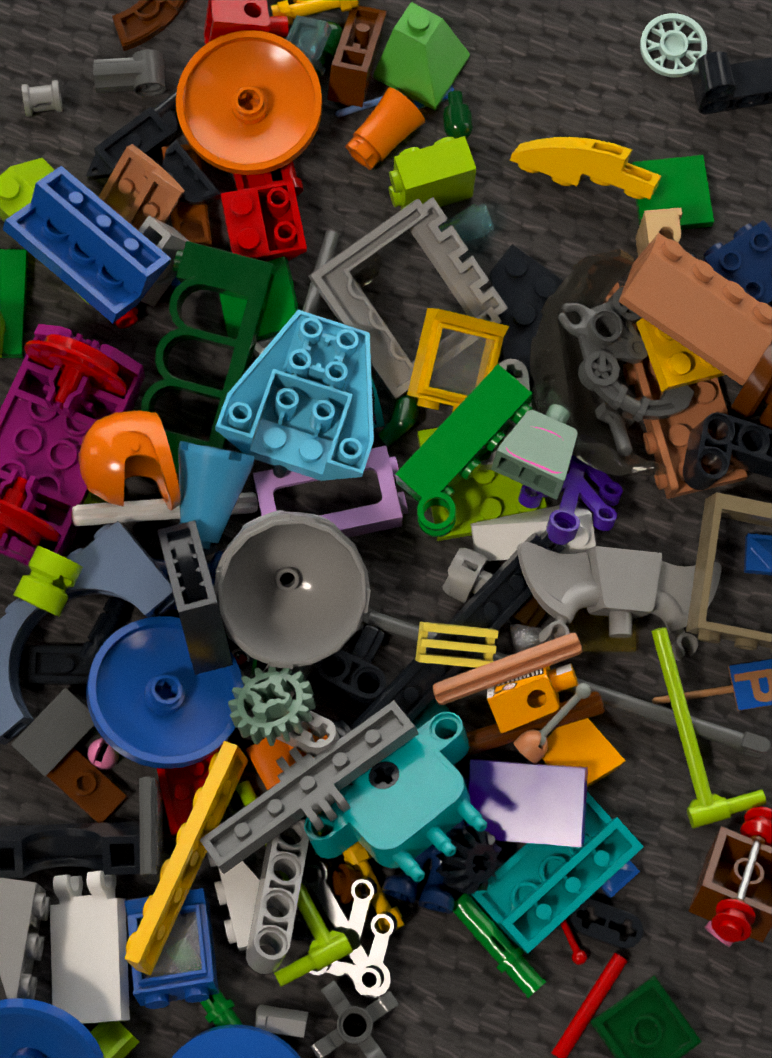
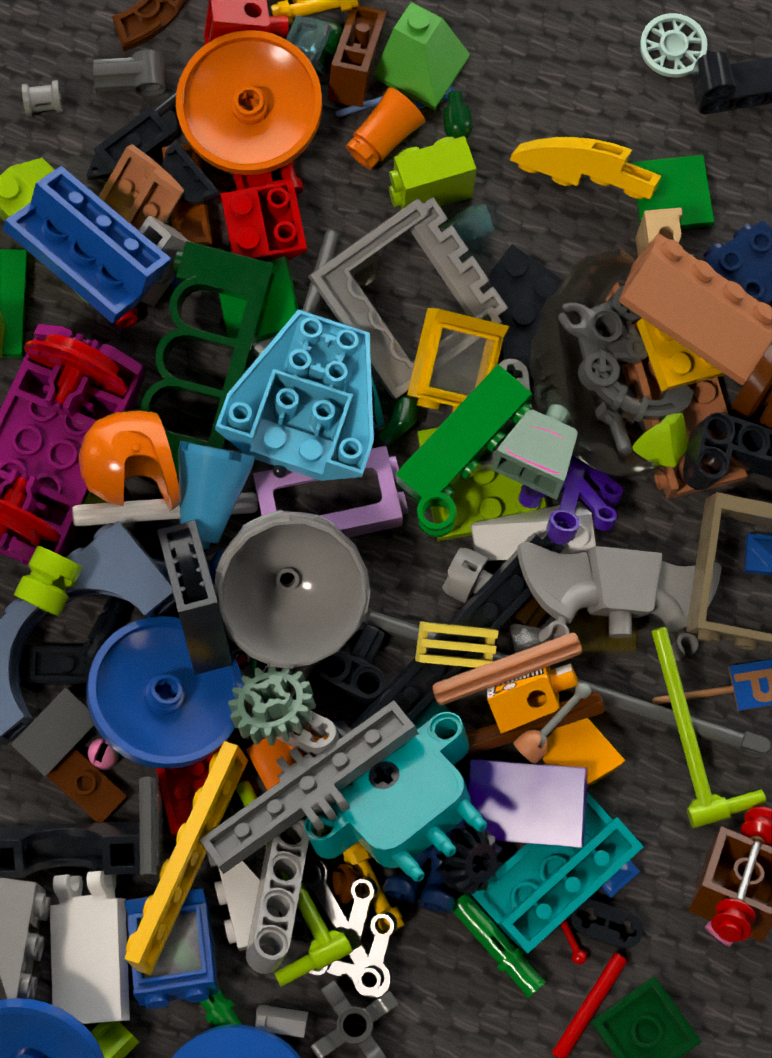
(664, 441): none -> lime tile

